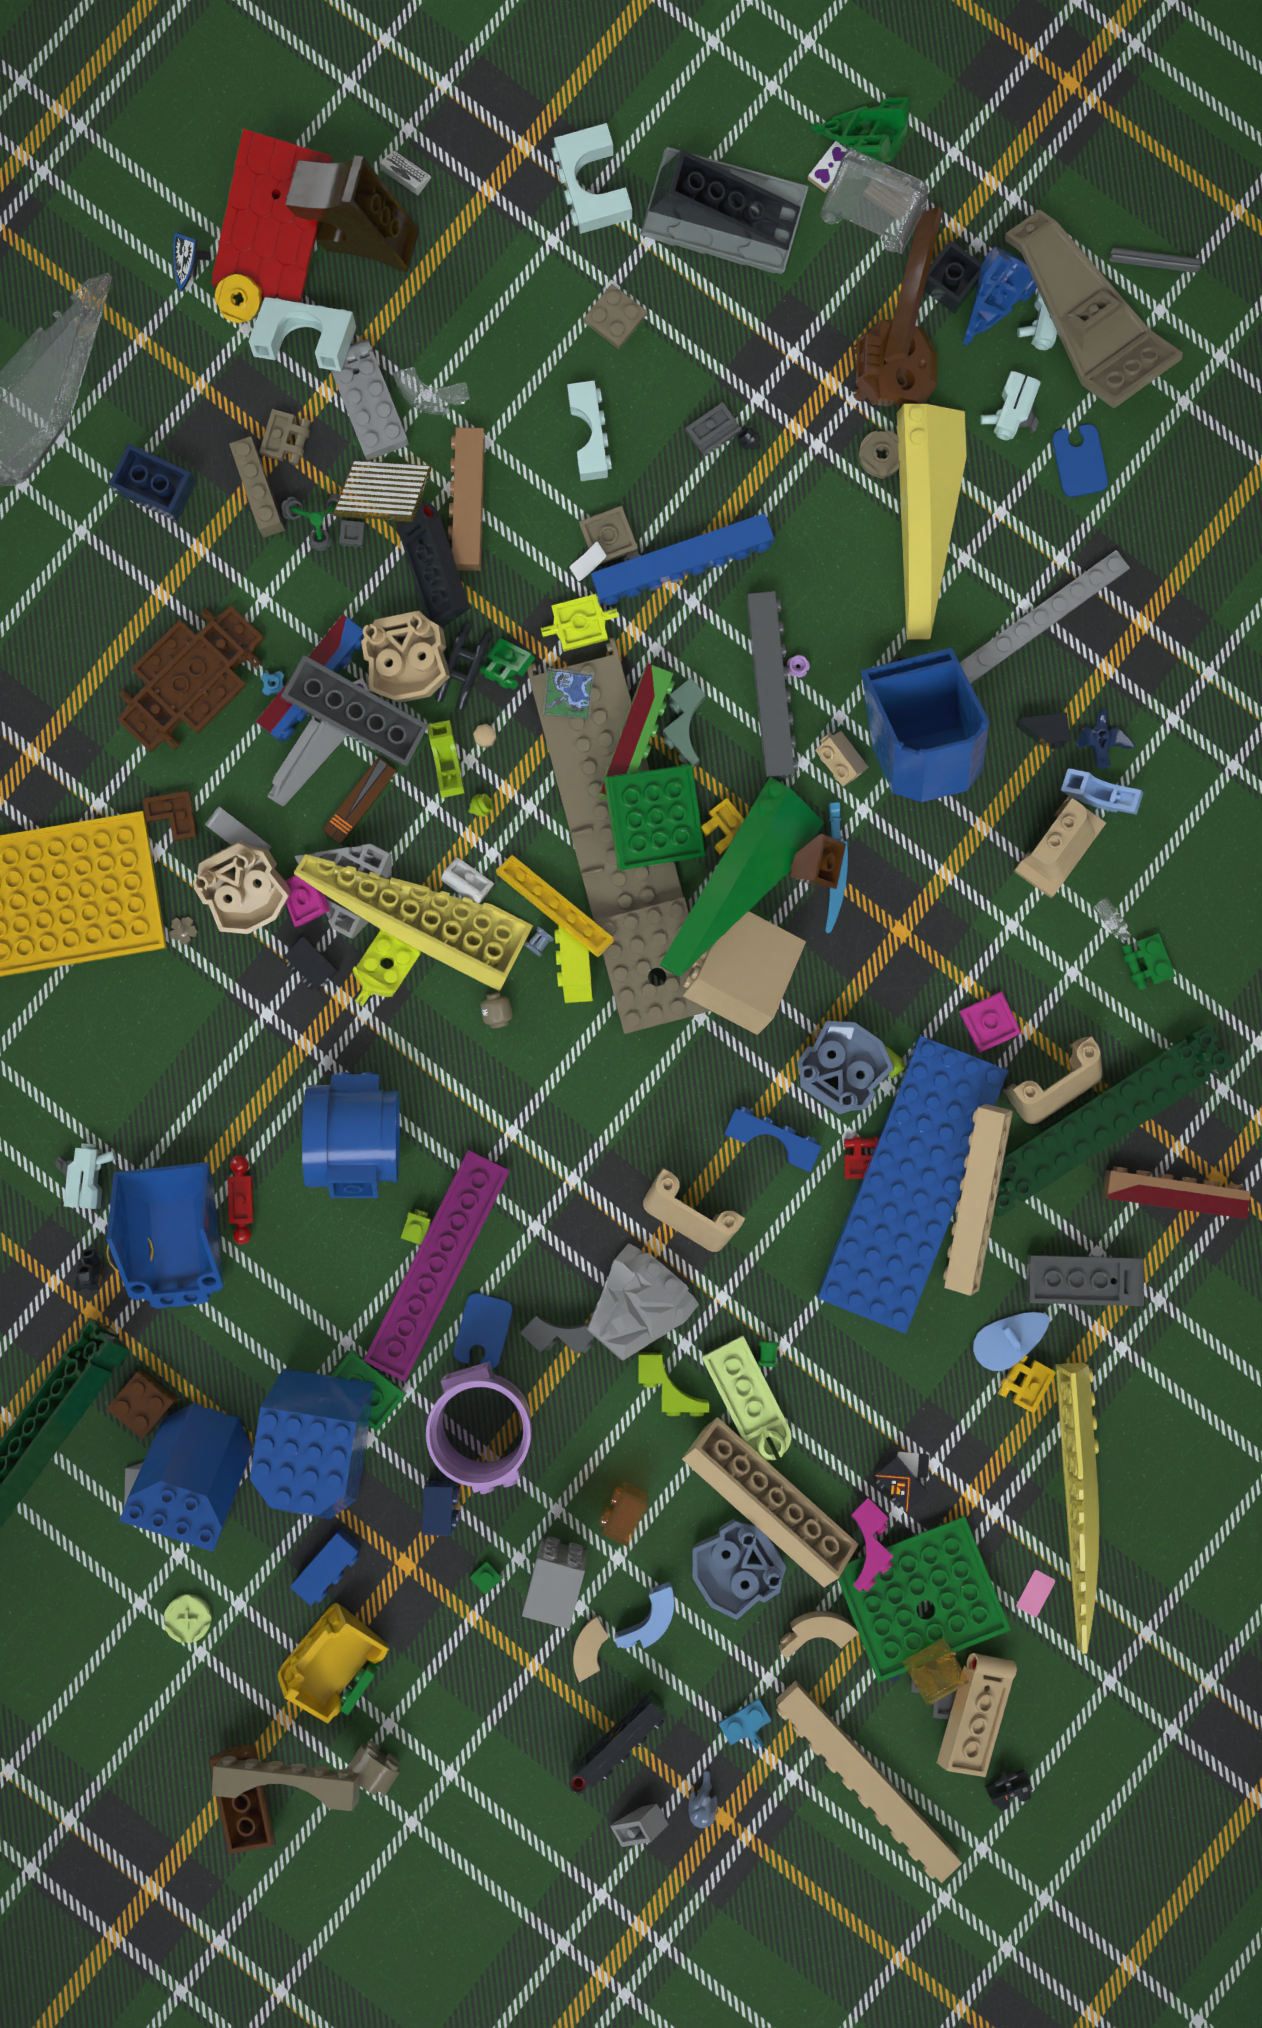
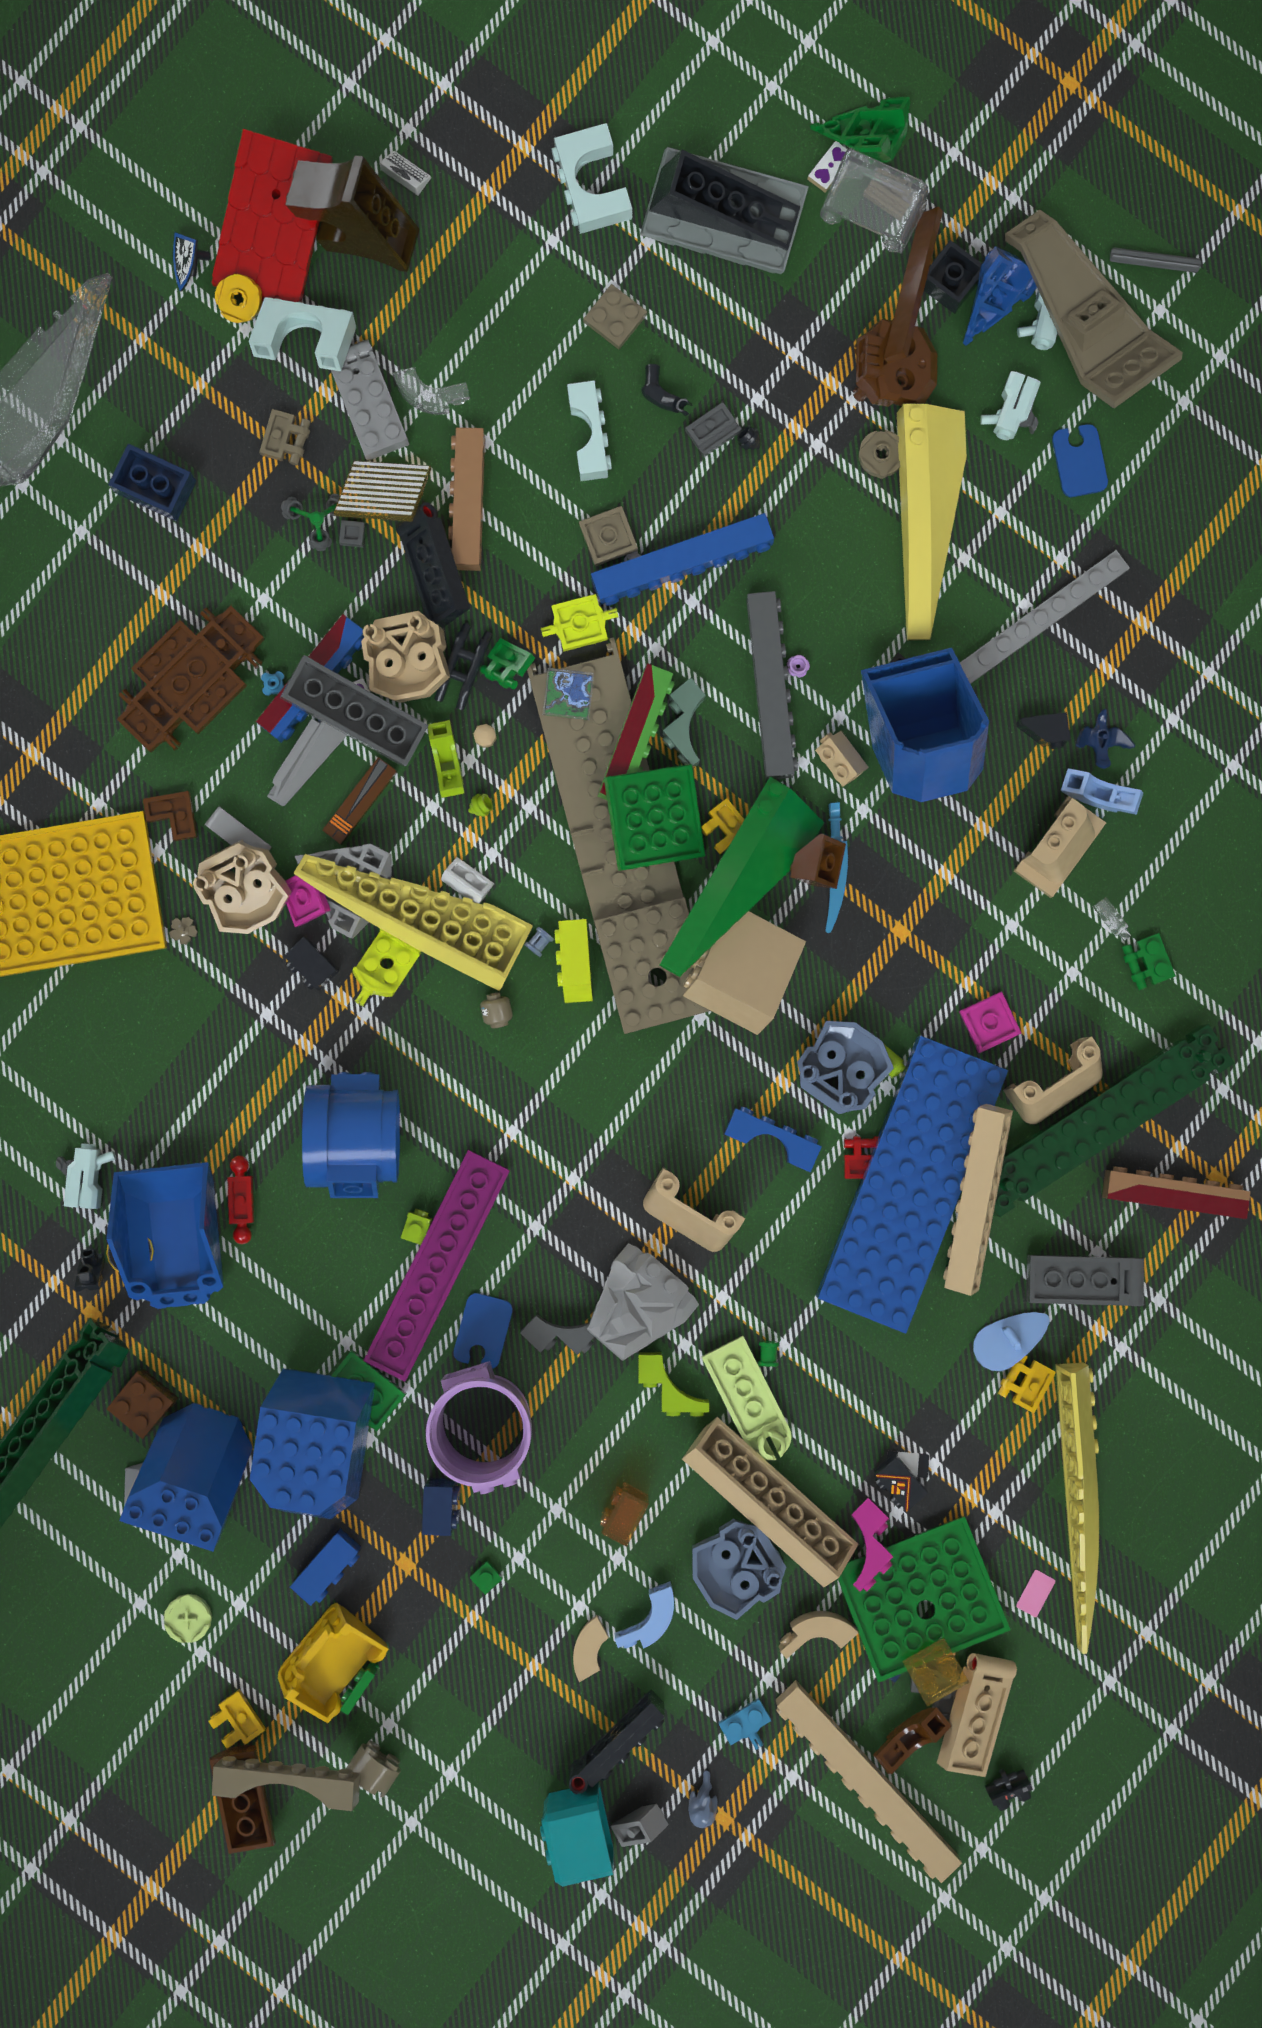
(241, 1717): none -> yellow plate
(257, 487): dark tan brick -> none
(555, 906): yellow plate -> none
(555, 1582): light grey brick -> none
(577, 1836): none -> teal plate
(588, 562): white sticker -> none
(658, 396): none -> black arm
(909, 1736): none -> reddish brown arch

